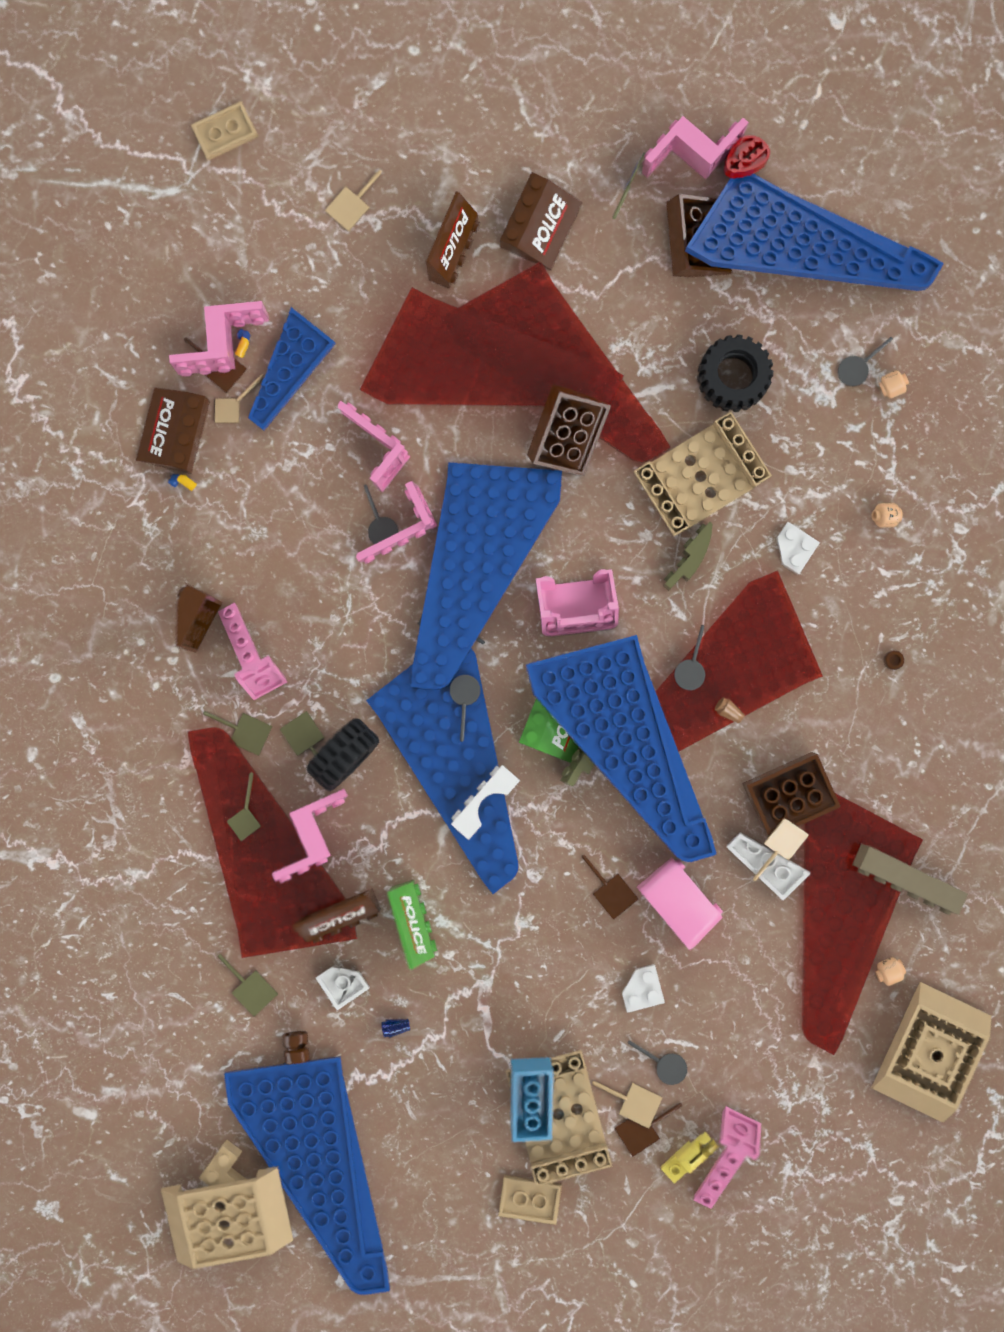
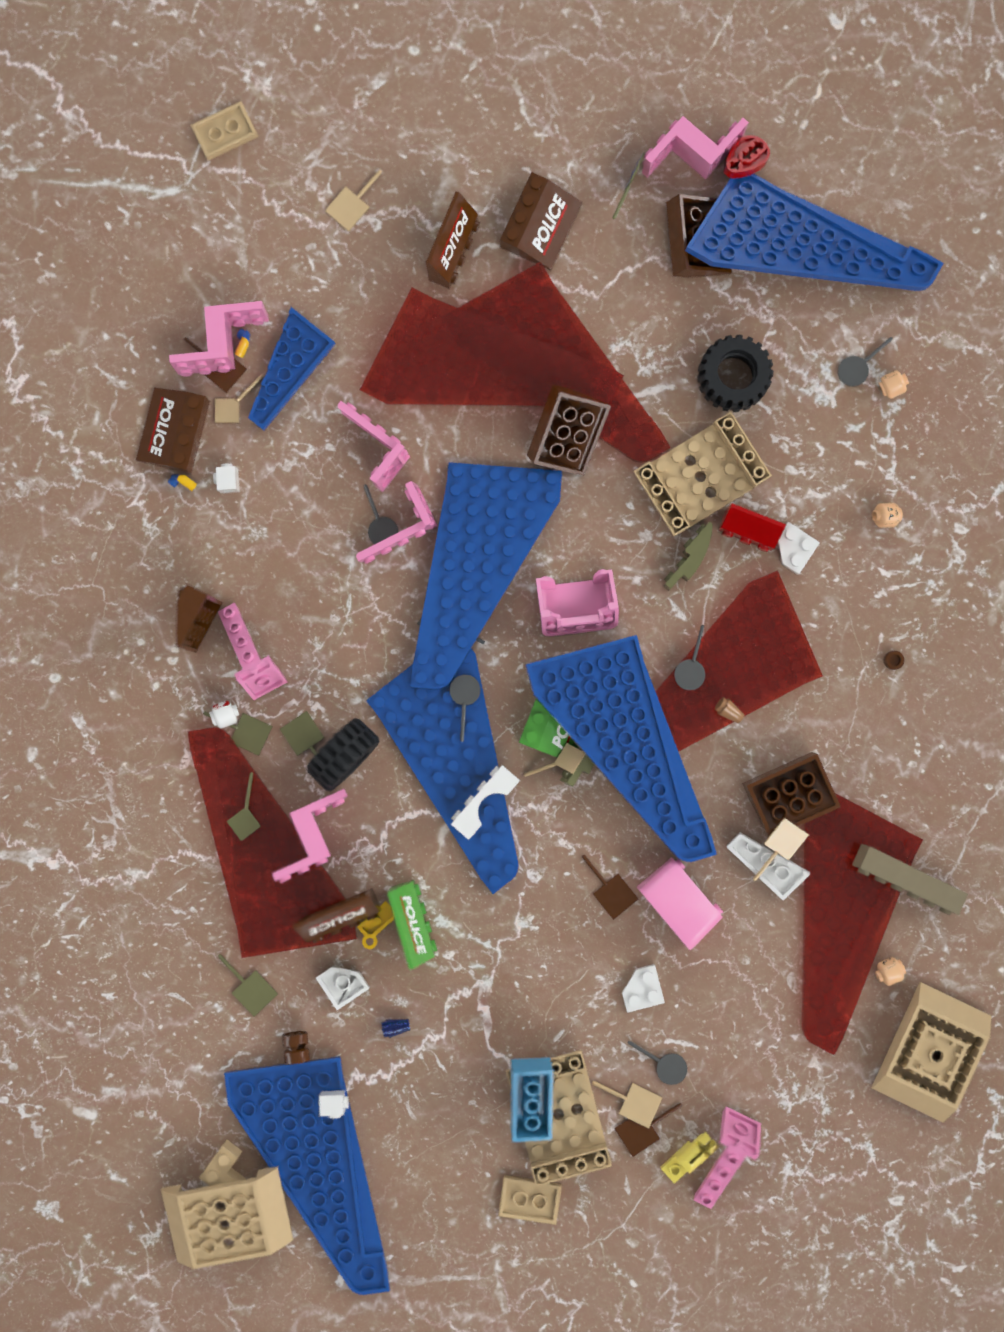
(224, 714): none -> white head
(226, 478): none -> white brick
(333, 1103): none -> white brick
(373, 927): none -> yellow hinge
(568, 760): none -> tan piece
(751, 527): none -> red slope

